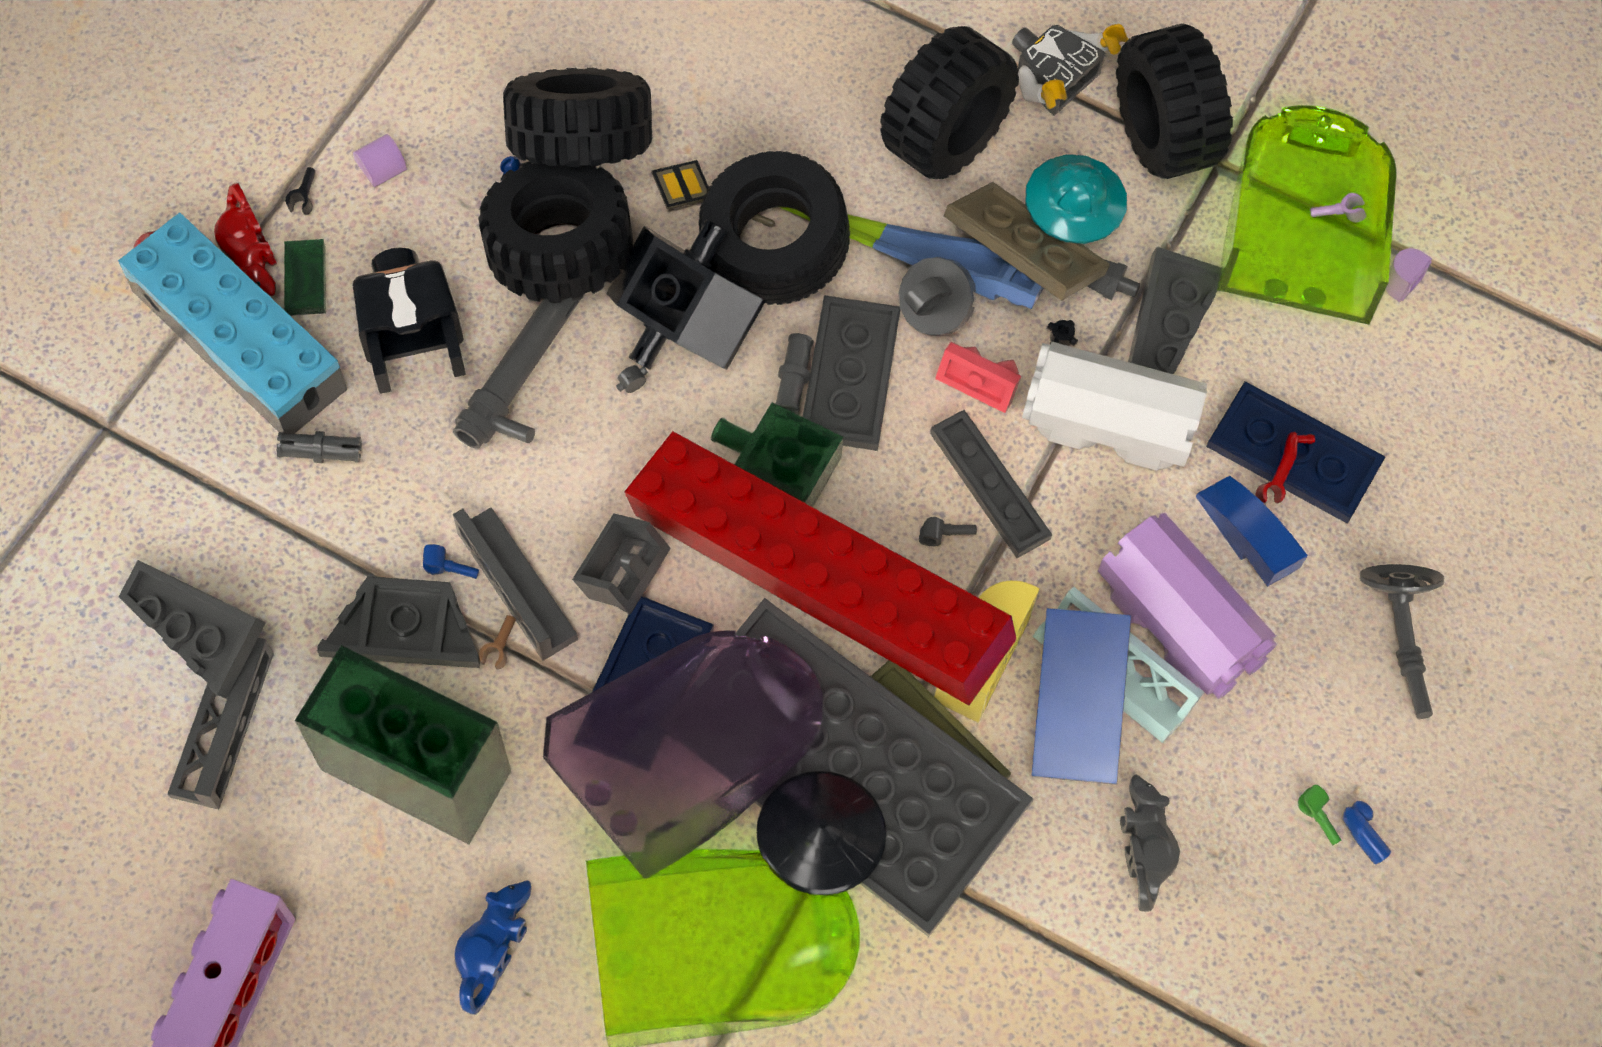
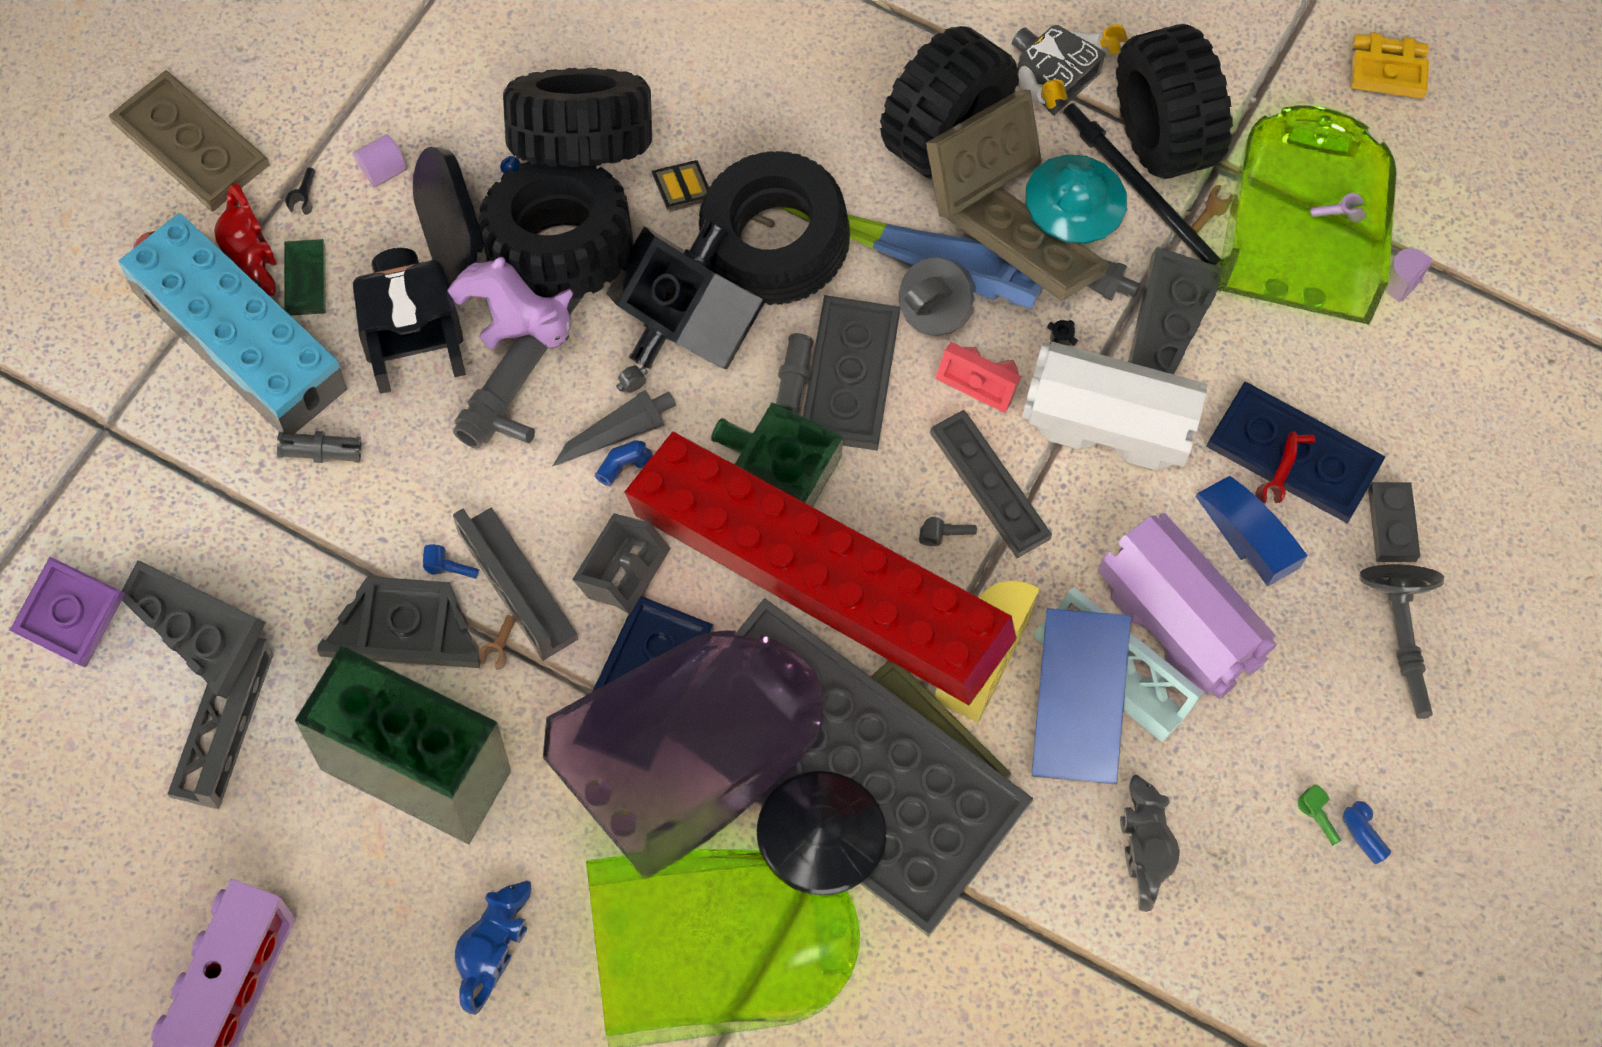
(67, 612): none -> medium lavender tile
(188, 140): none -> dark tan tile
(446, 211): none -> black tile
(513, 305): none -> lavender animal
(621, 456): none -> blue arm
(625, 422): none -> dark grey bar
(984, 152): none -> dark tan tile
(1095, 137): none -> black bar
(1214, 206): none -> medium nougat hand
(1387, 72): none -> yellow plate
(1394, 522): none -> dark grey plate

